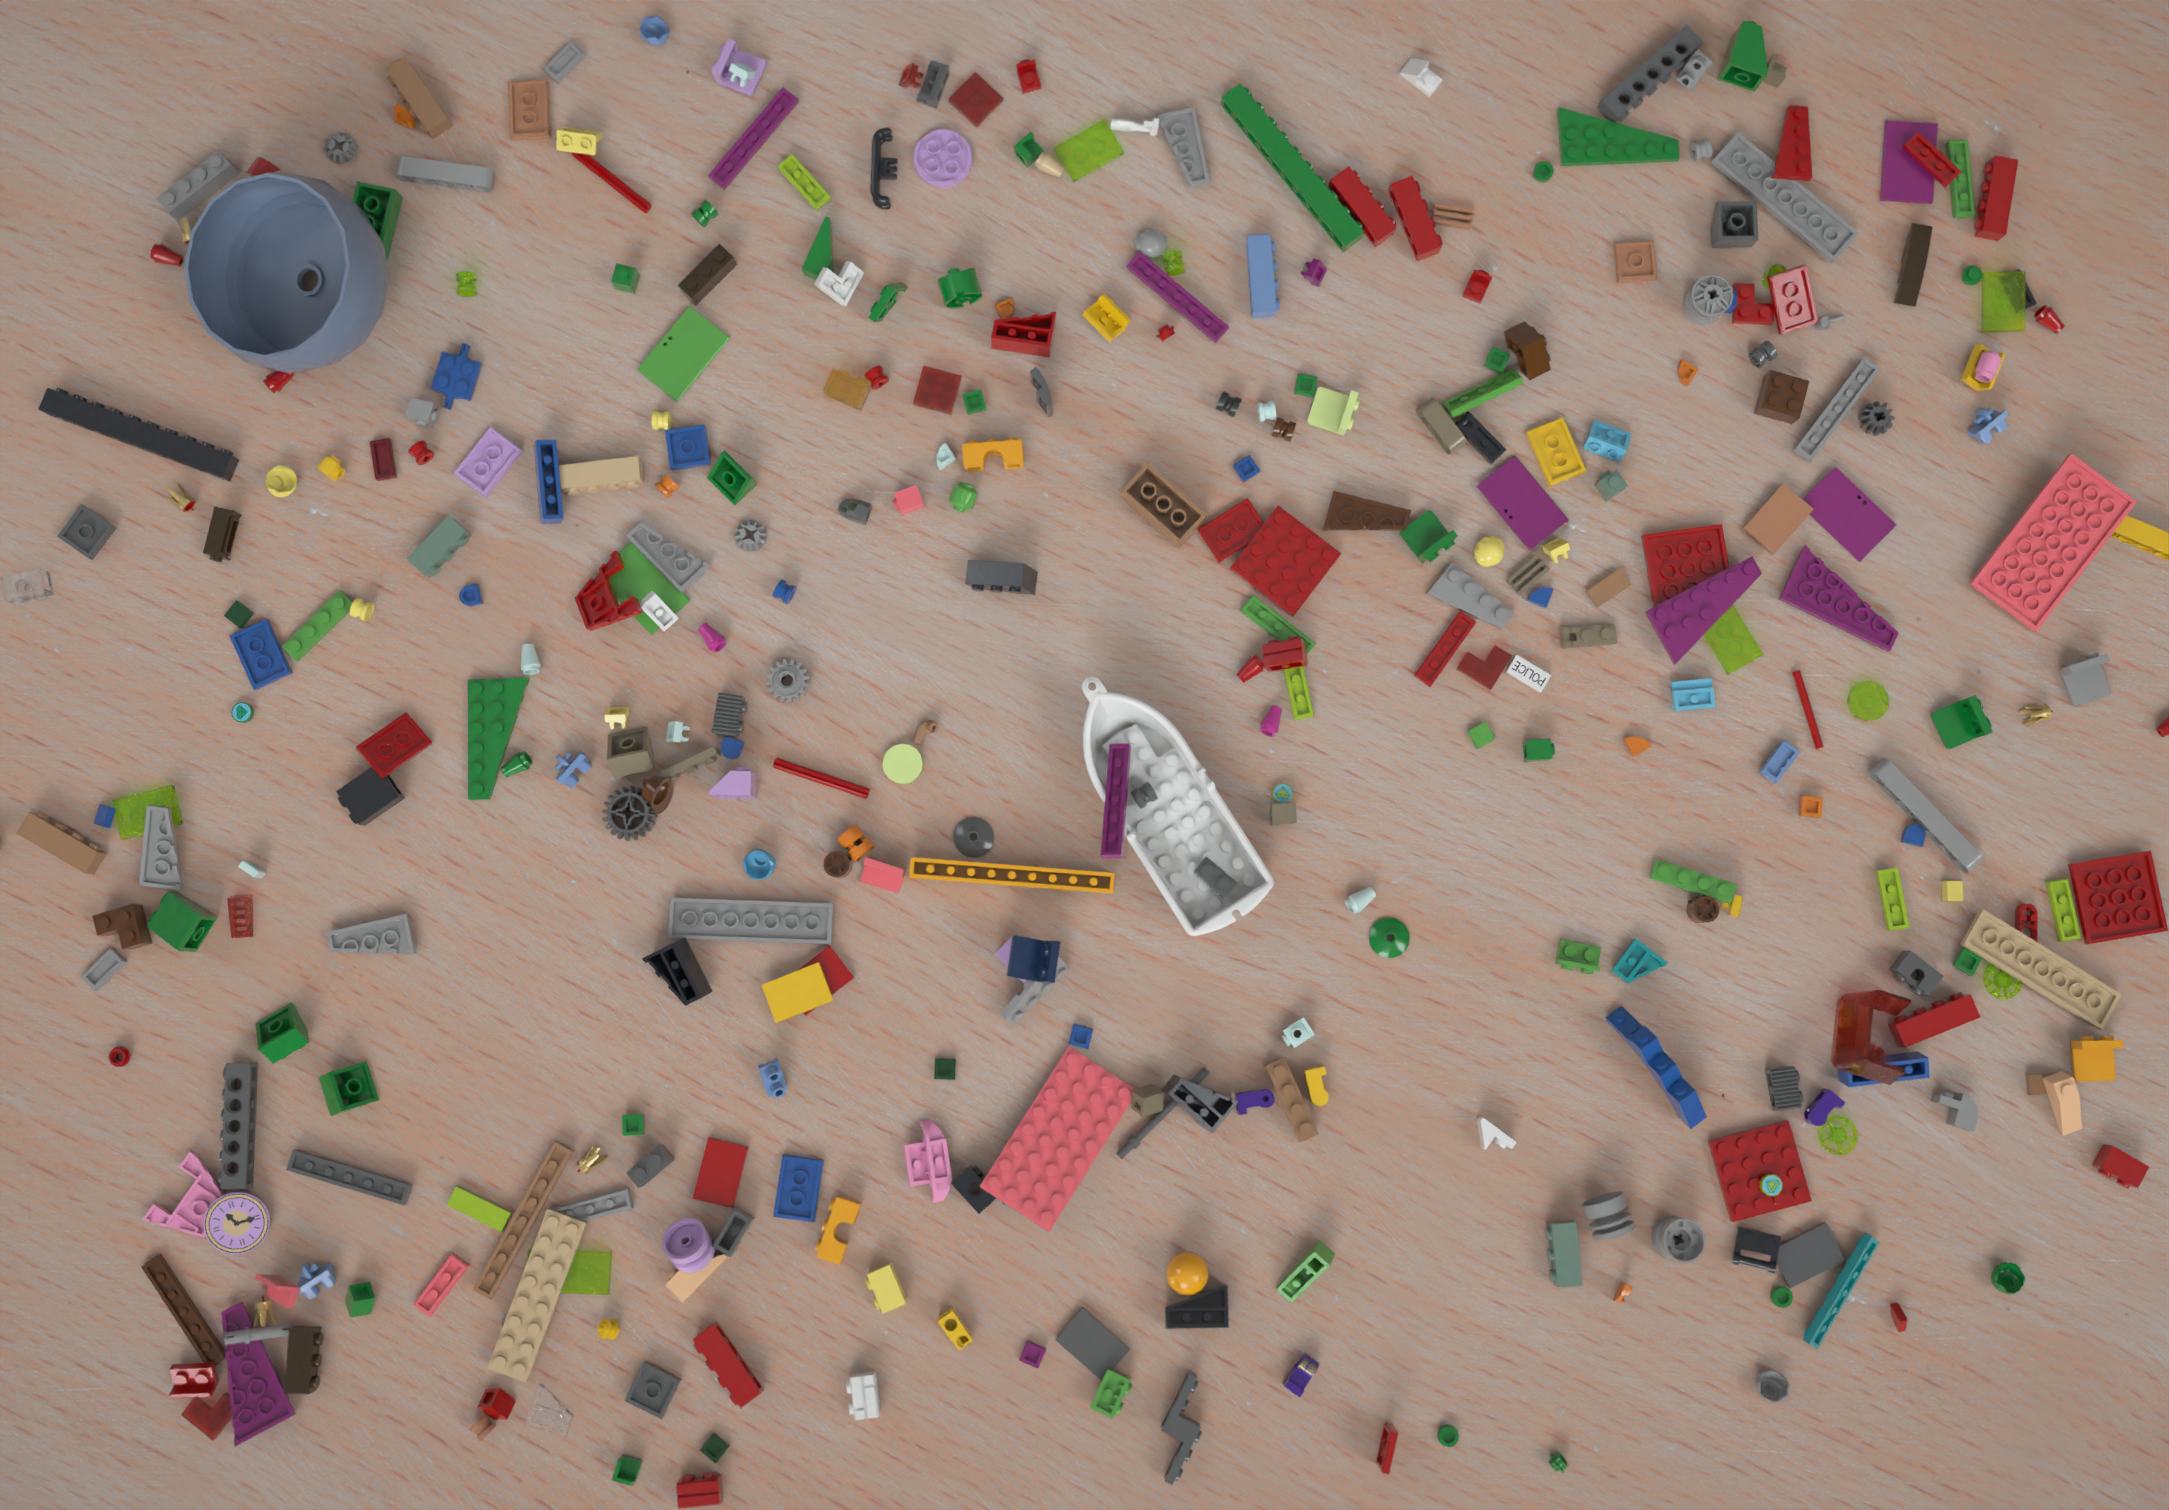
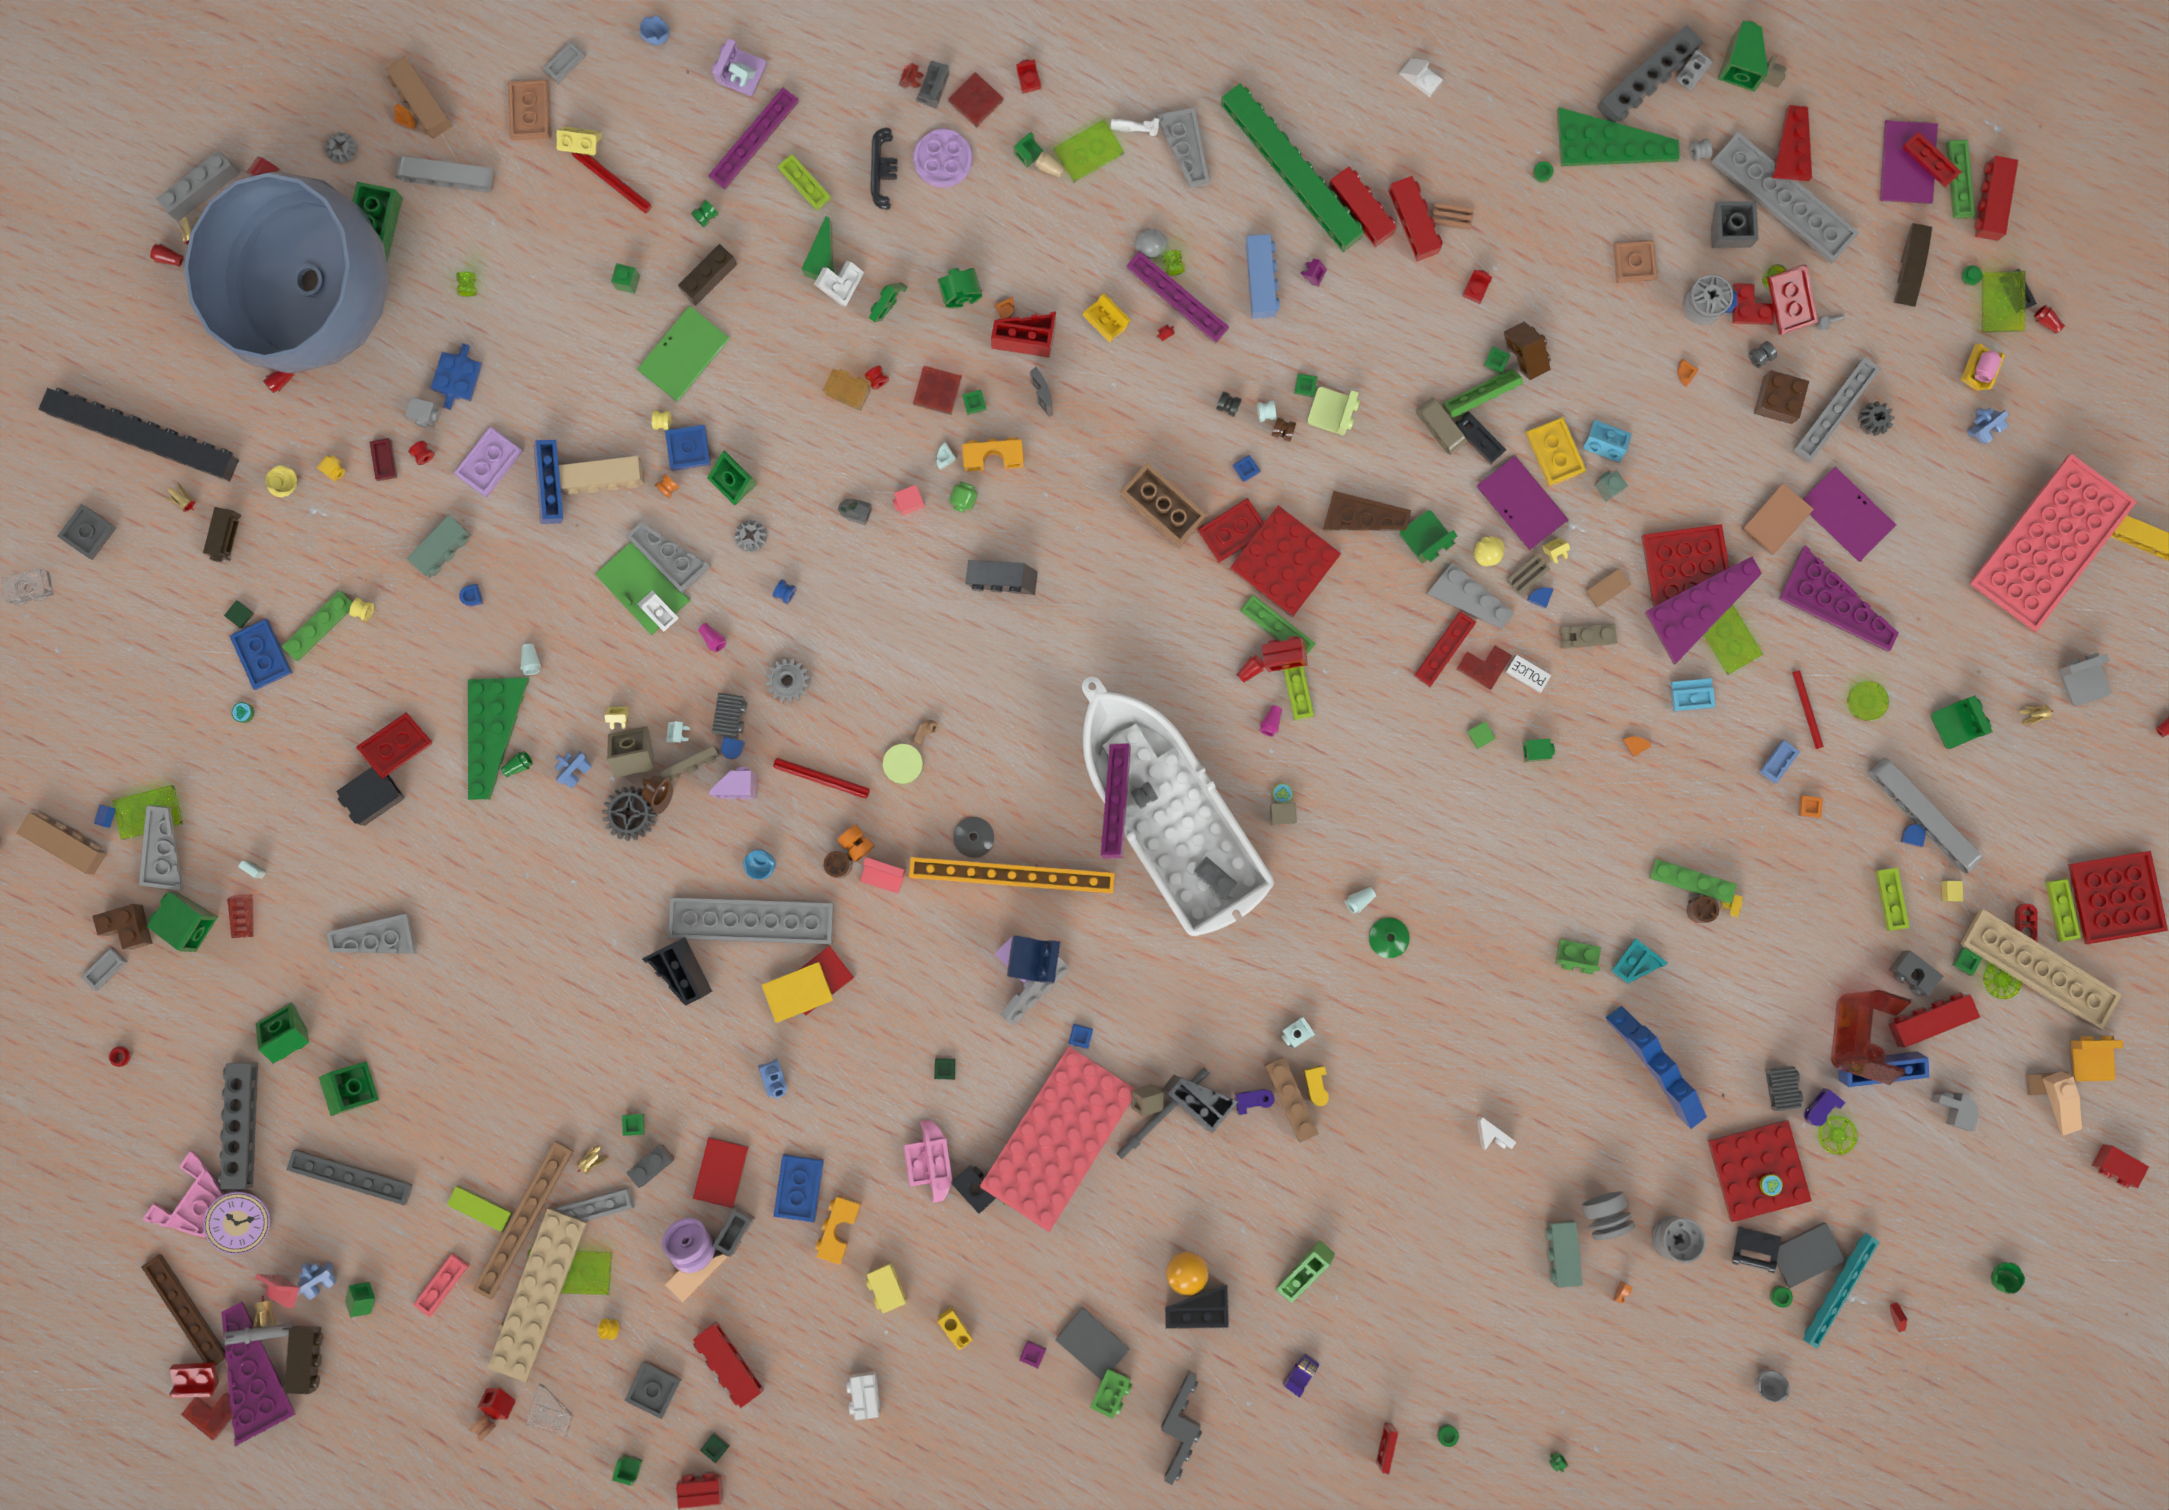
(598, 601): red wing -> none

